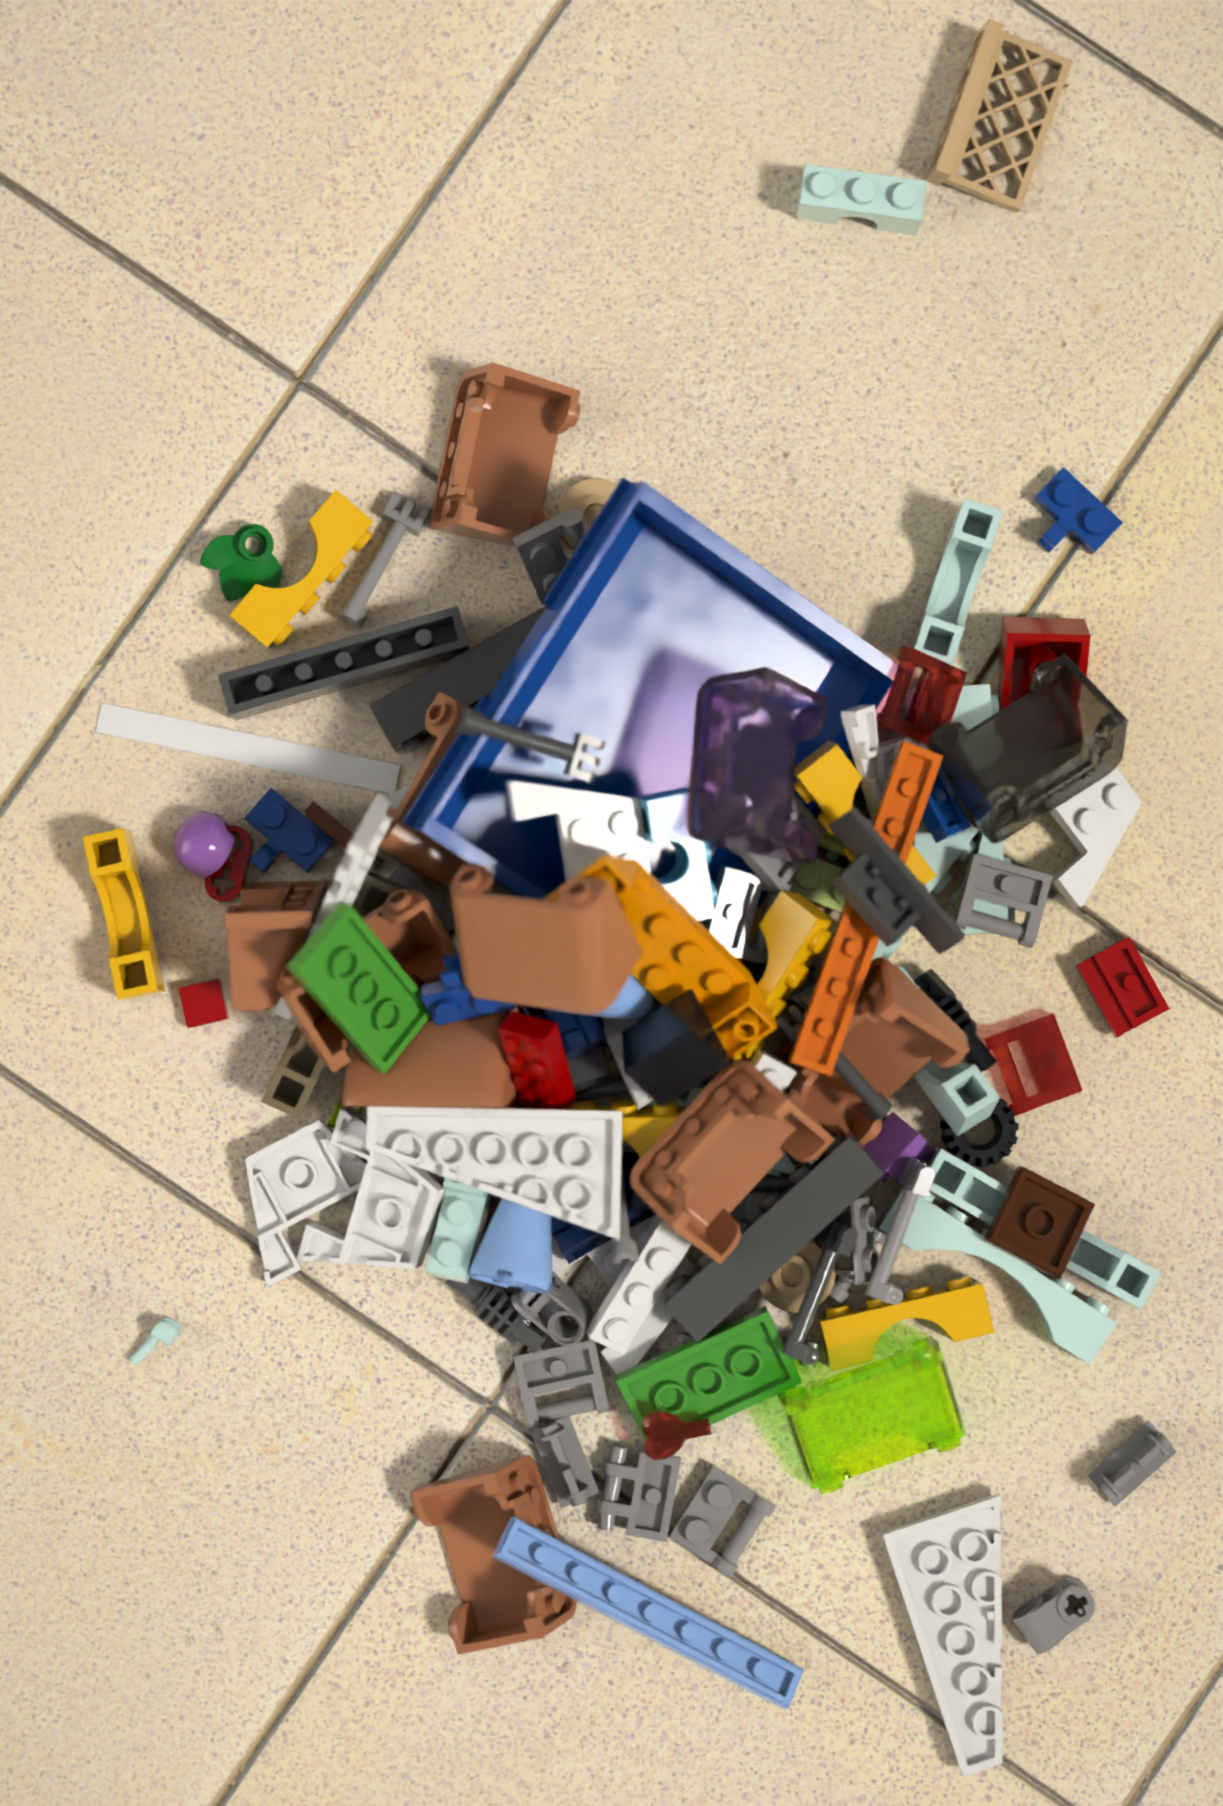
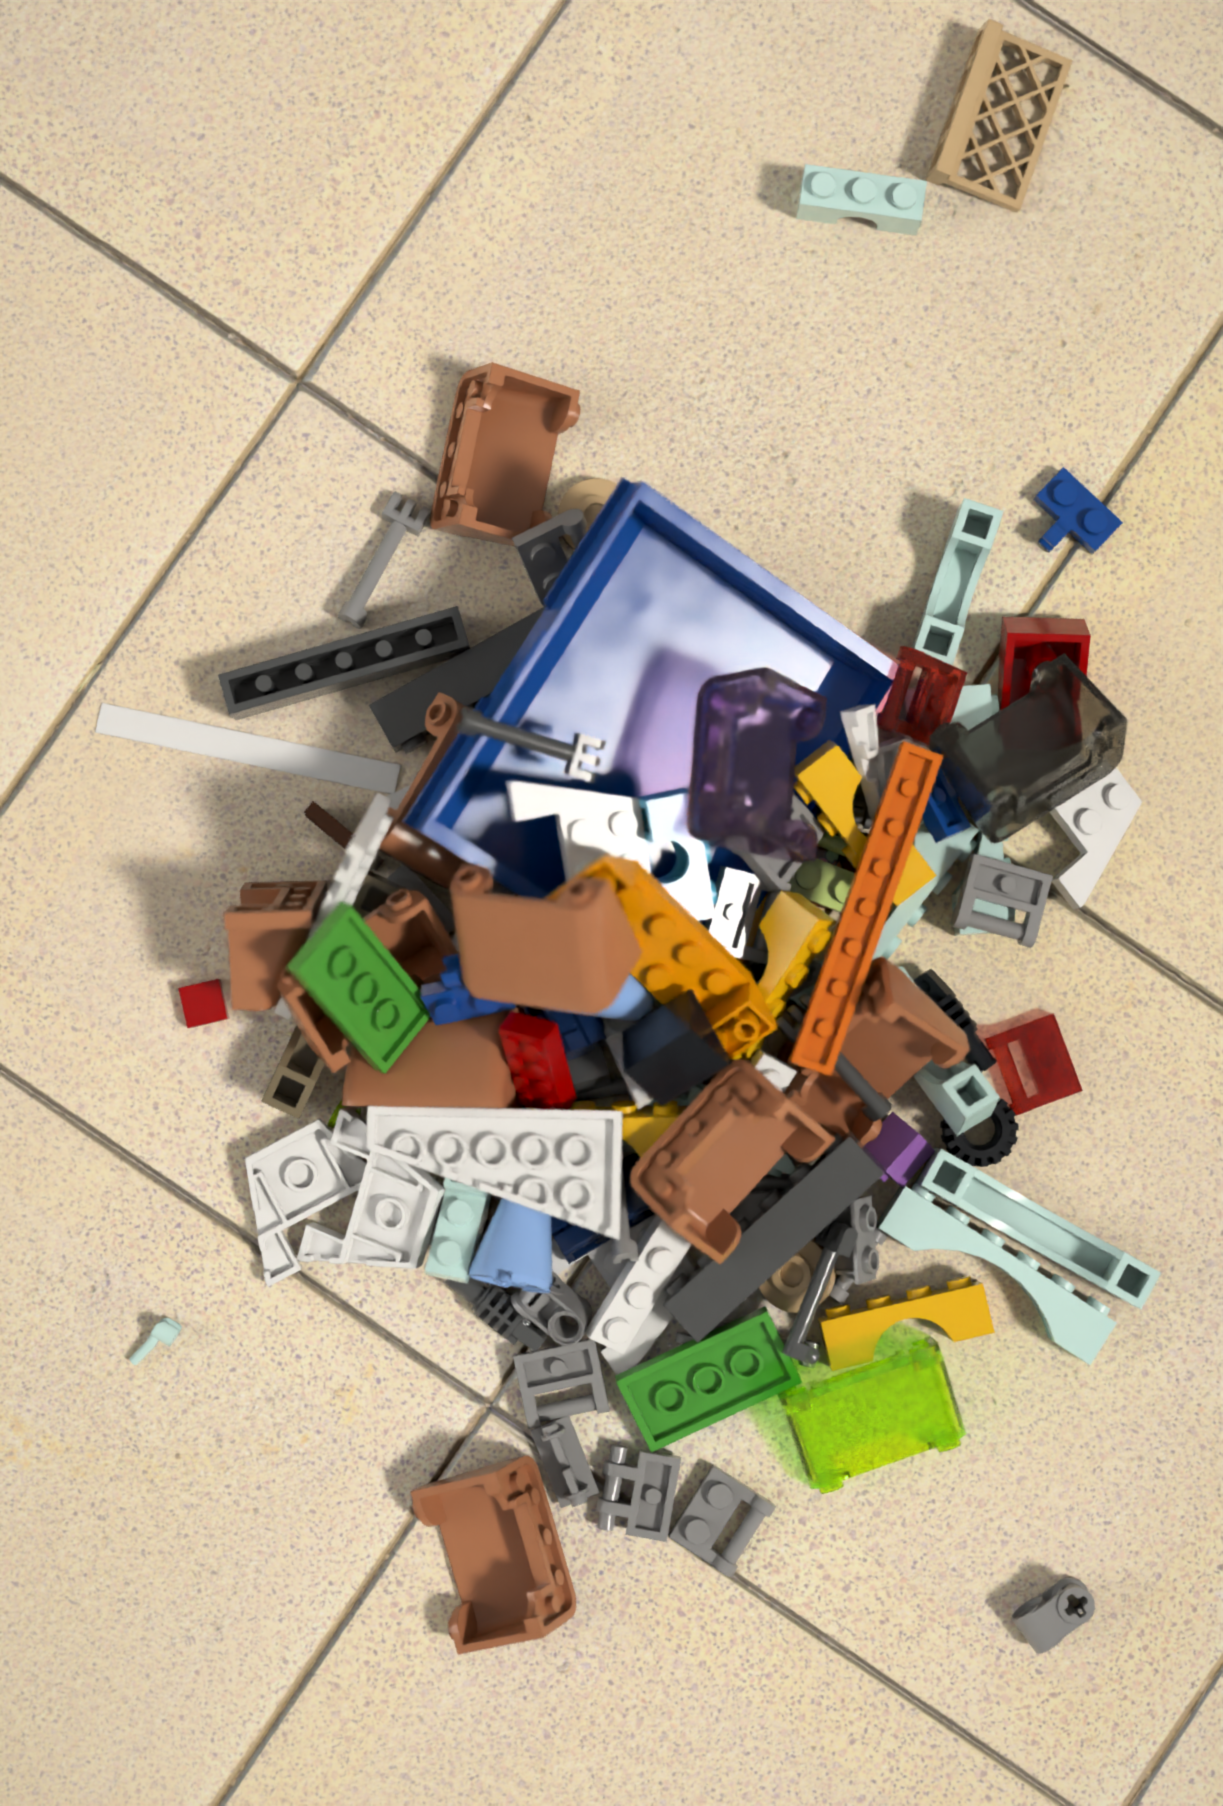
(121, 891): yellow arch -> none
(203, 843): medium lavender hair -> none
(238, 566): green plate -> none
(238, 870): red beam -> none
(287, 833): blue plate -> none
(335, 530): yellow arch -> none
(648, 1613): light blue tile -> none
(668, 1433): clear red rock -> none
(886, 890): dark grey bracket -> none
(917, 1181): light grey hinge -> none
(954, 1602): white wing -> none
(1039, 1222): reddish brown tile -> none
(1122, 987): red plate -> none
(1131, 1463): light grey hinge -> none

